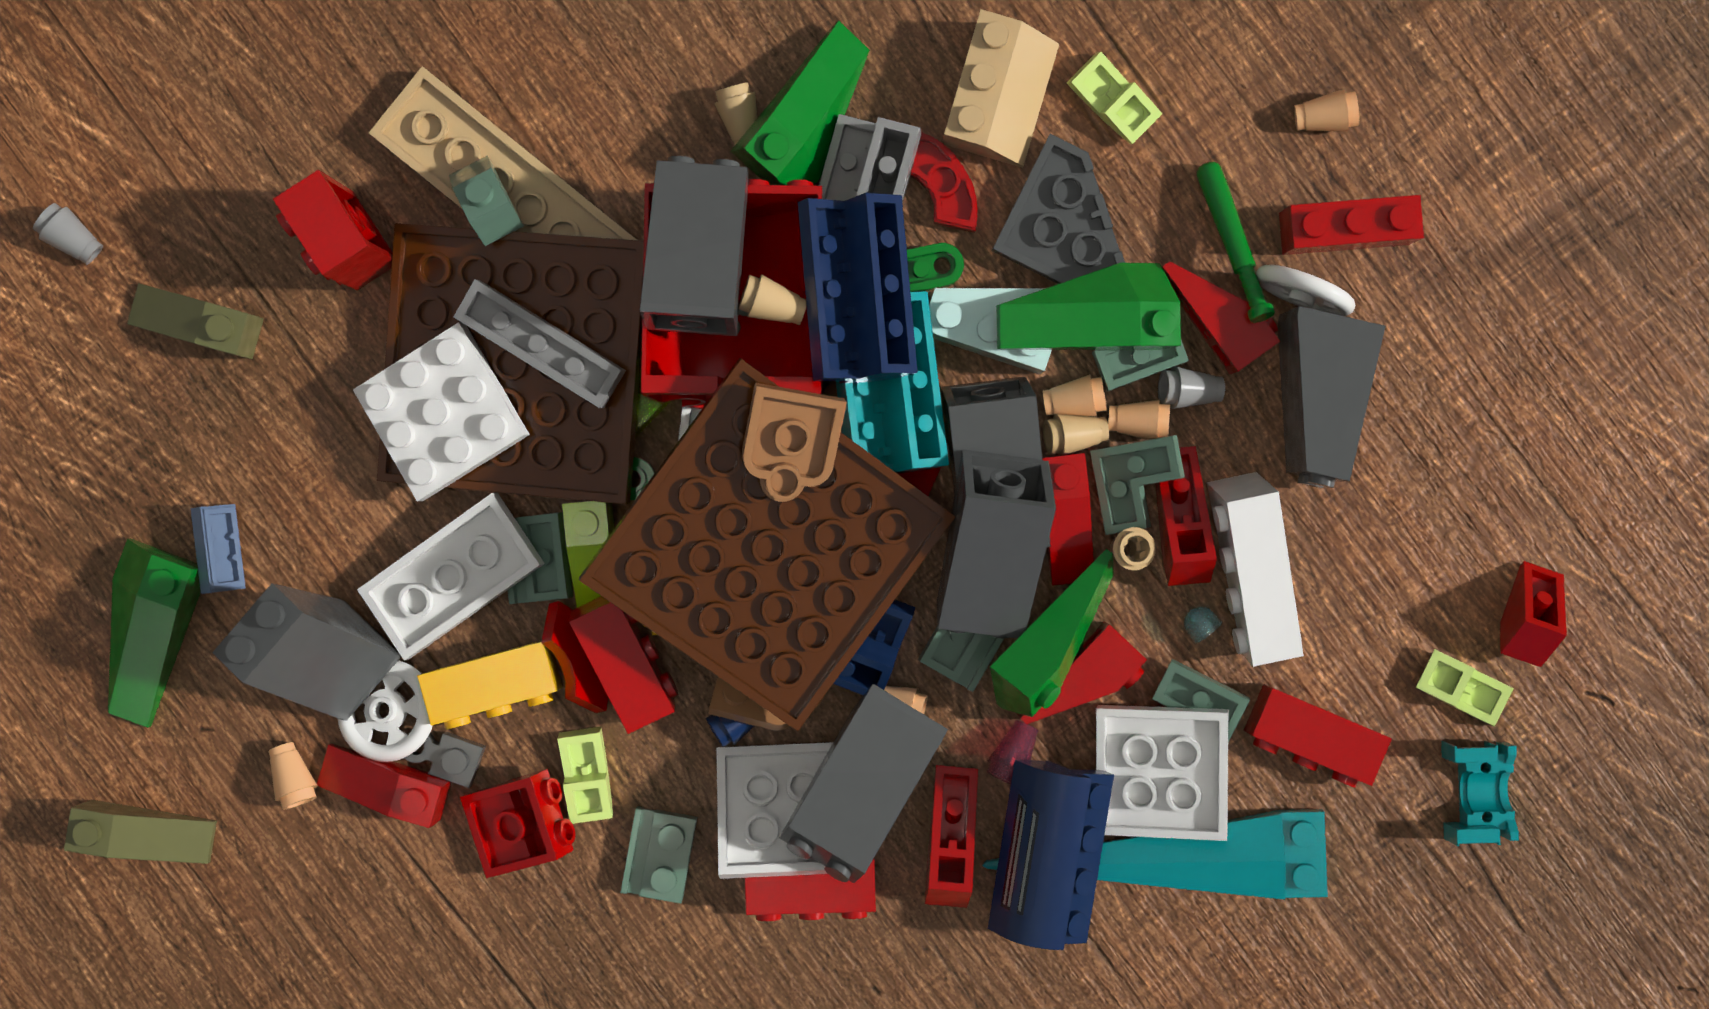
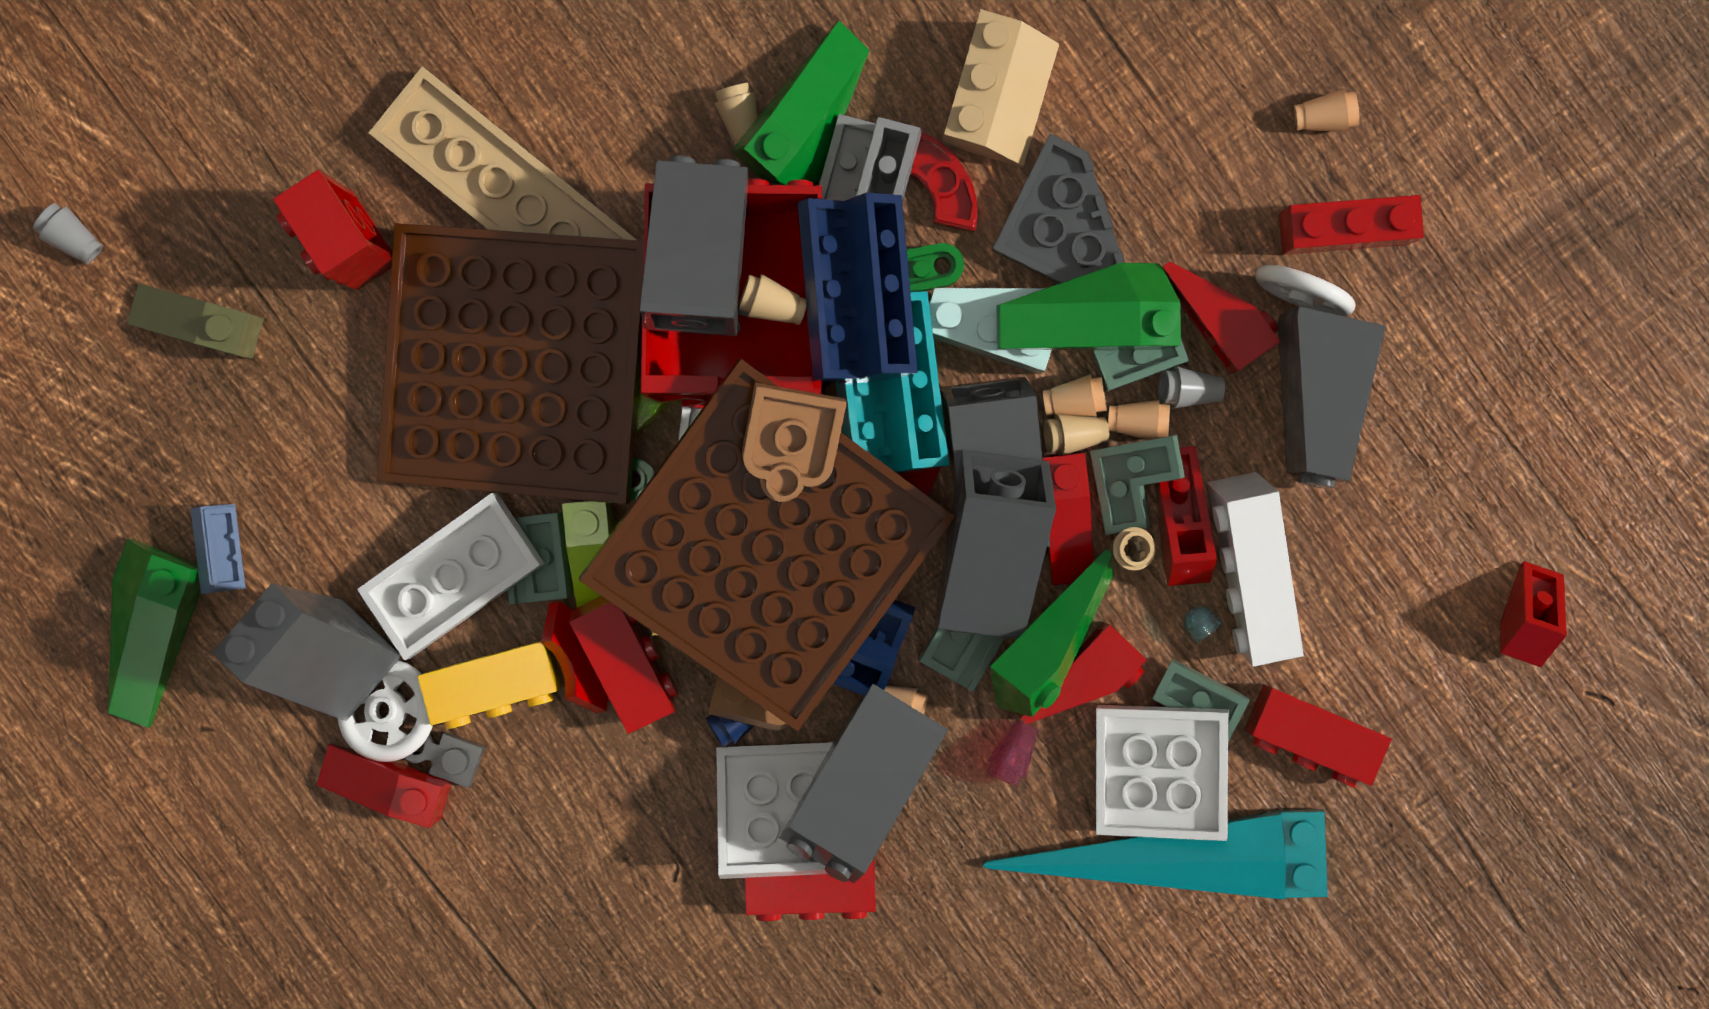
(138, 833): olive slope -> none
(291, 777): light nougat cone -> none
(441, 411): white plate -> none
(485, 201): sand green slope -> none
(518, 823): red plate -> none
(539, 343): light grey plate -> none
(585, 775): yellowish green slope -> none
(659, 854): sand green plate -> none
(952, 837): red slope -> none
(1050, 854): dark blue brick -> none
(1113, 98): yellowish green slope -> none
(1227, 221): green piece -> none
(1464, 688): yellowish green slope -> none
(1481, 793): teal piece -> none

